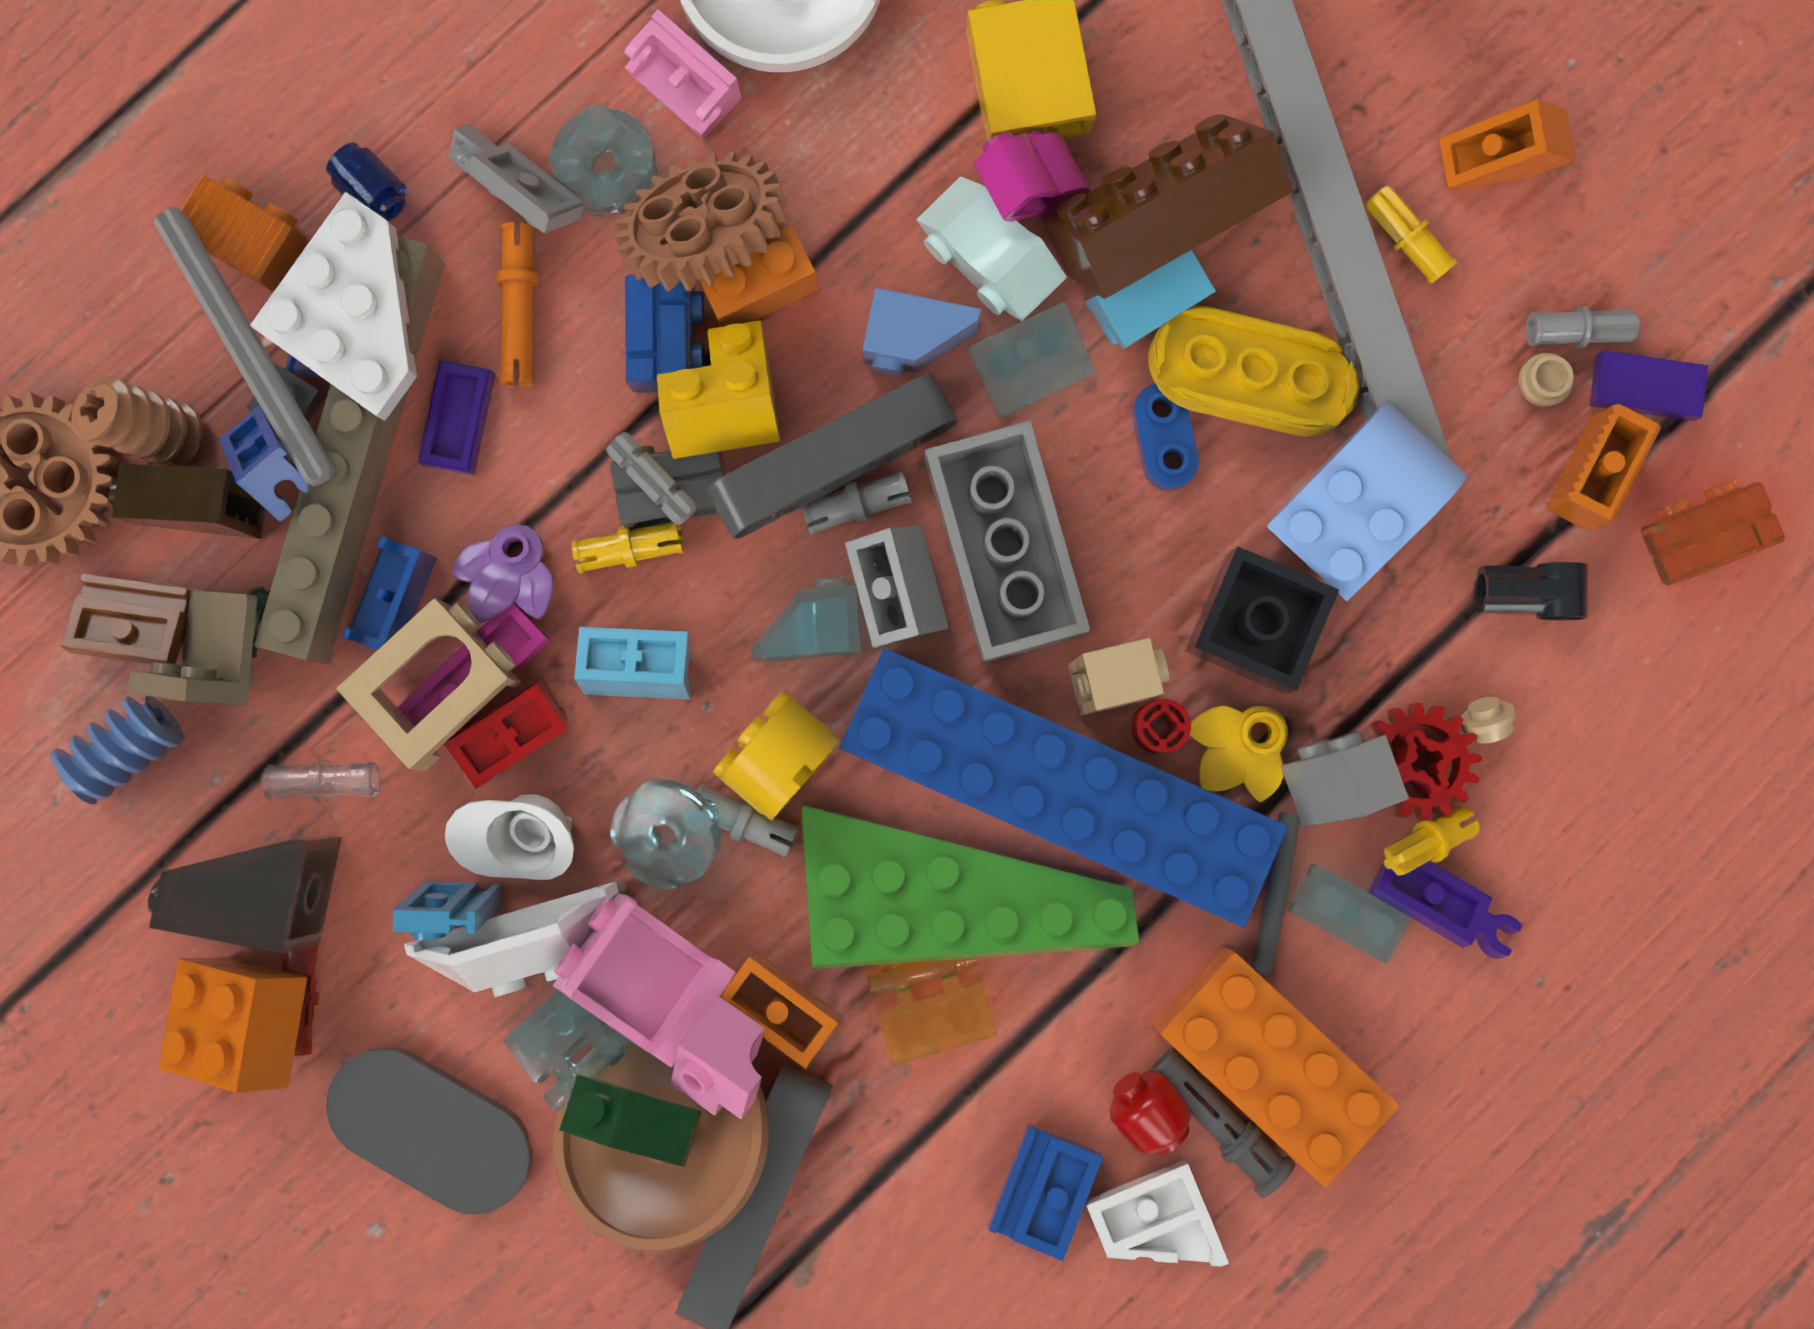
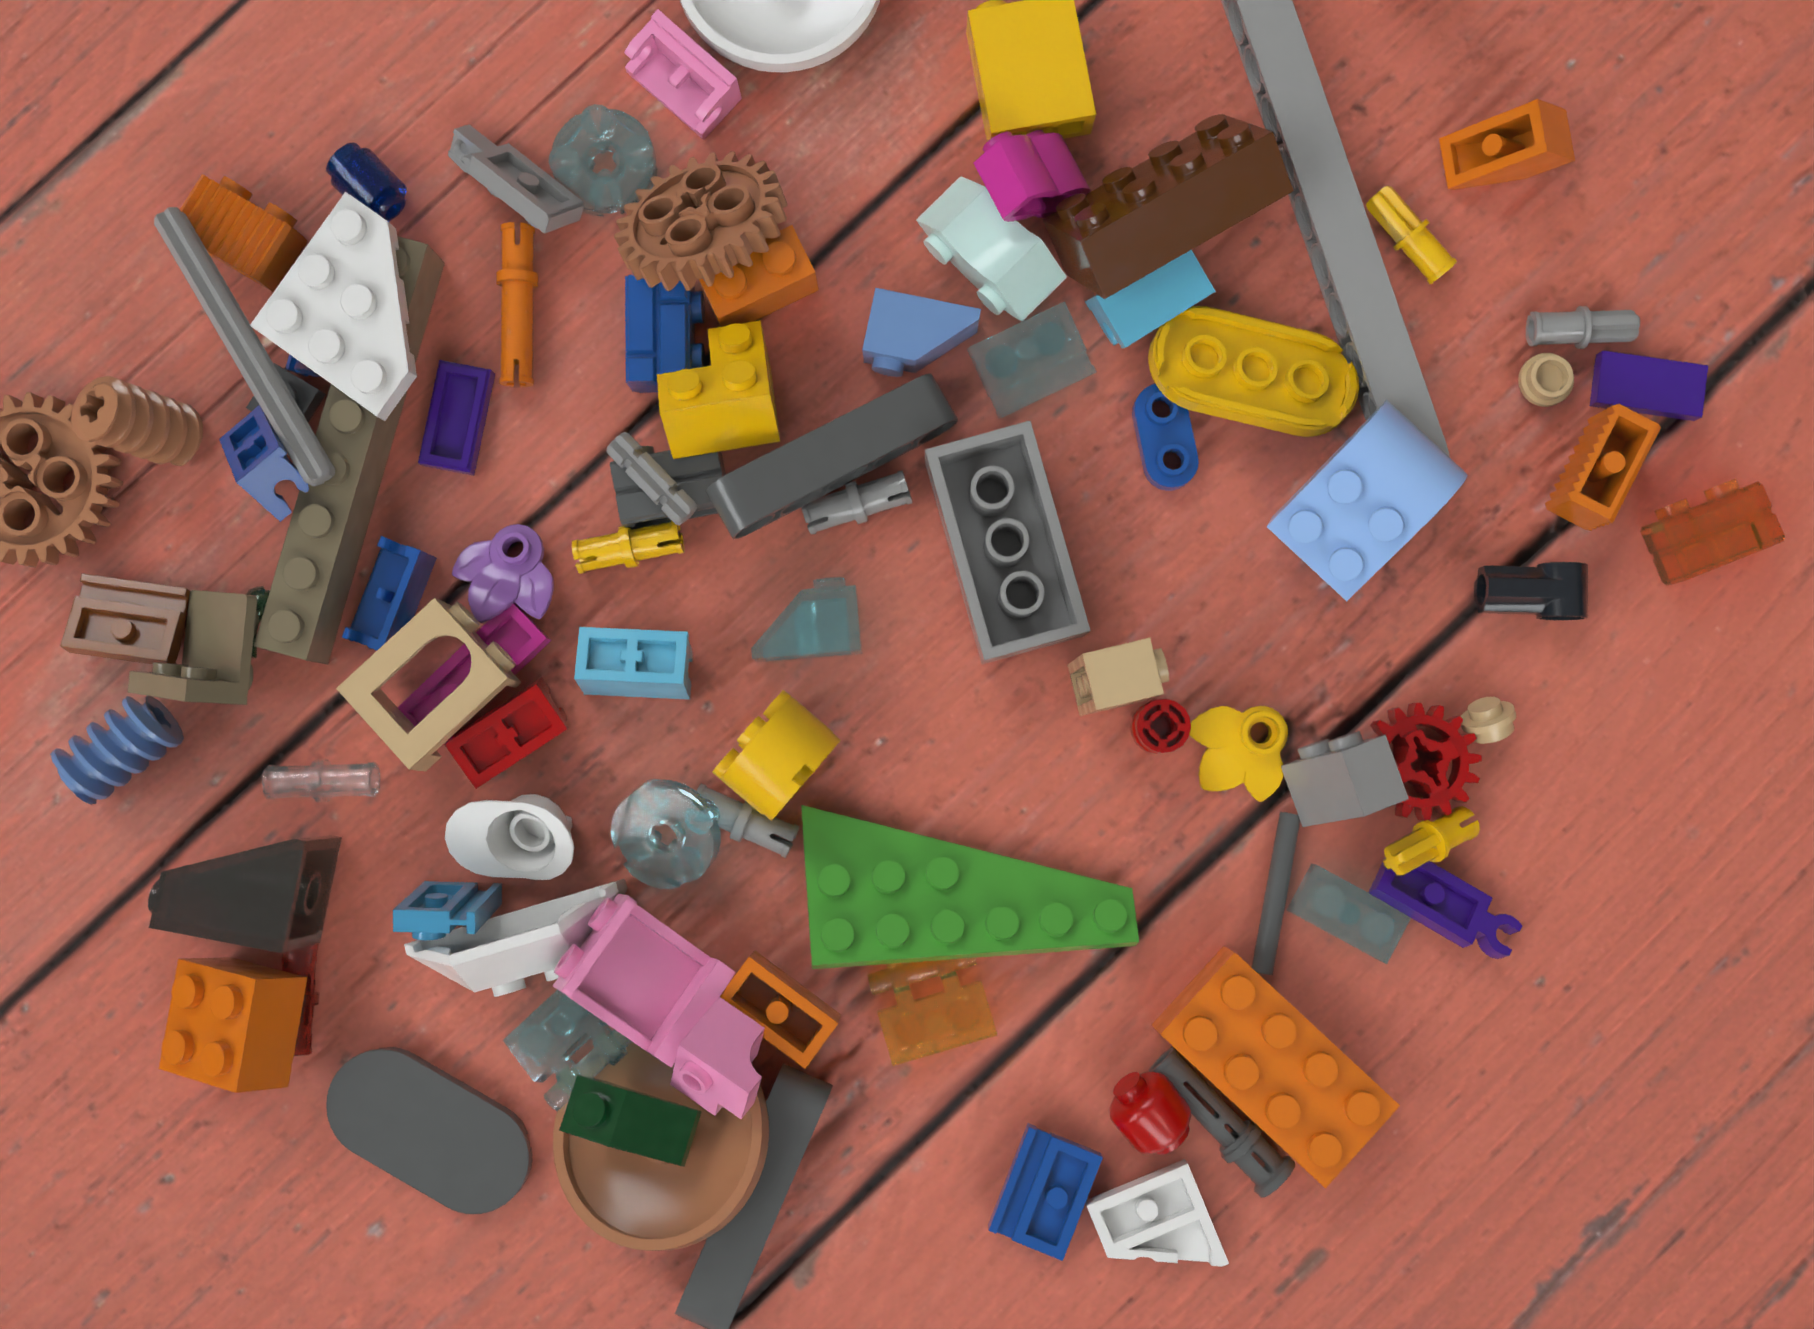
(185, 500): dark brown slope -> none
(896, 585): light grey brick -> none
(1064, 787): blue brick -> none
(1262, 620): black brick -> none

